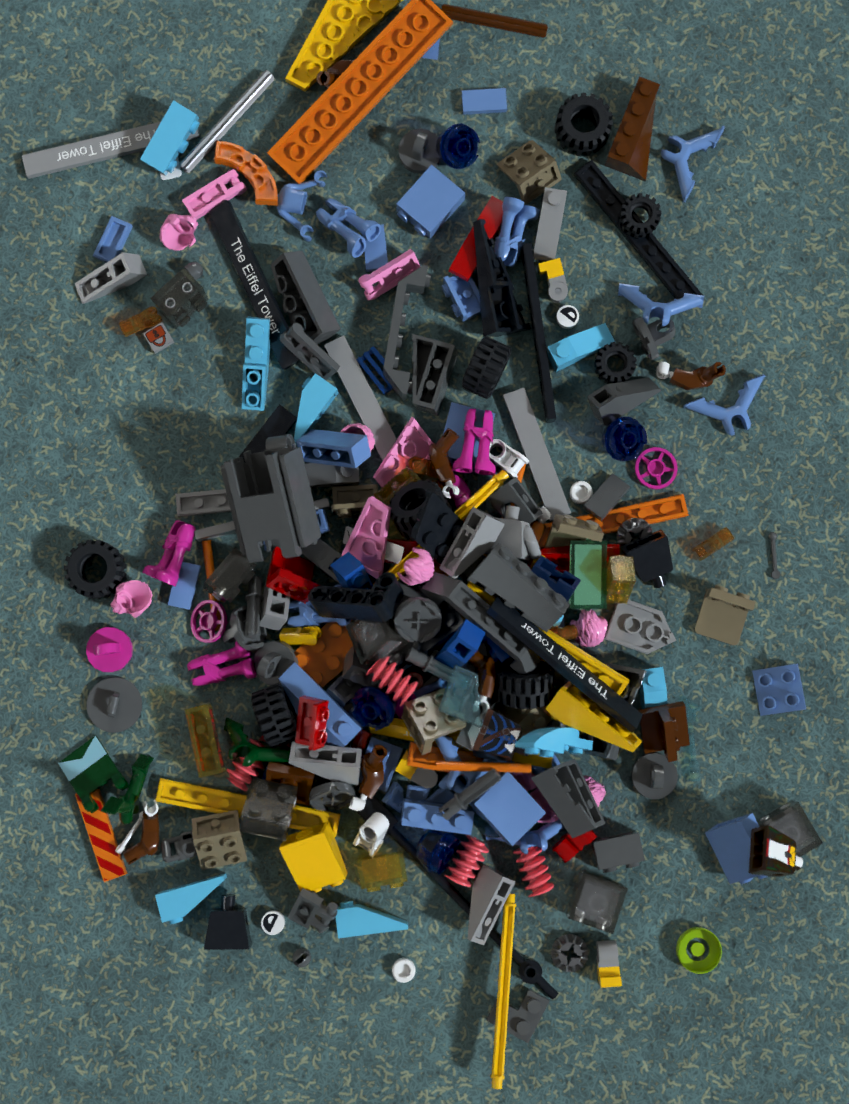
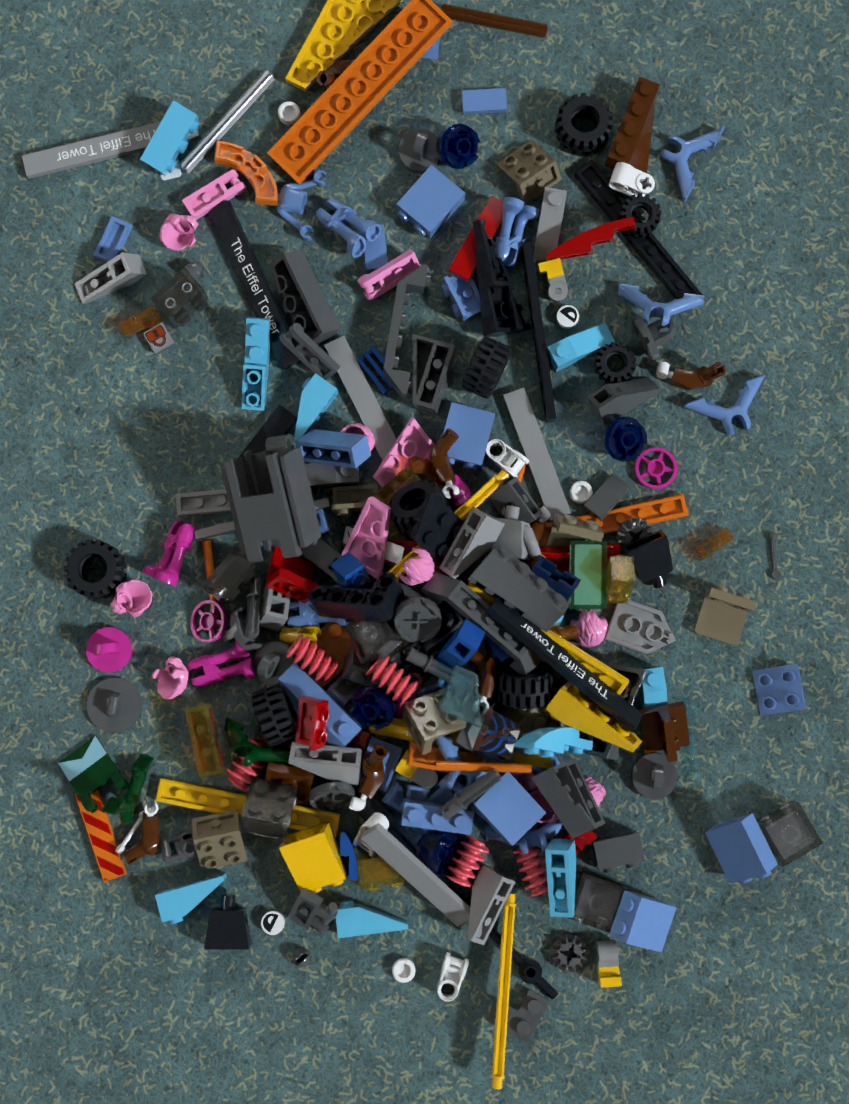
(172, 679): none -> bright pink hair
(184, 592): medium blue tile -> none
(289, 113): none -> white tile
(313, 658): none -> coral piece
(348, 849): none -> blue slope
(417, 874): none -> light grey tile
(452, 975): none -> white piece
(485, 436): dark pink piece -> none
(561, 877): none -> medium azure slope
(582, 244): none -> red slope
(630, 180): none -> white piece
(642, 921): none -> medium blue brick
(698, 949): lime piece -> none
(772, 853): dark brown torso -> none

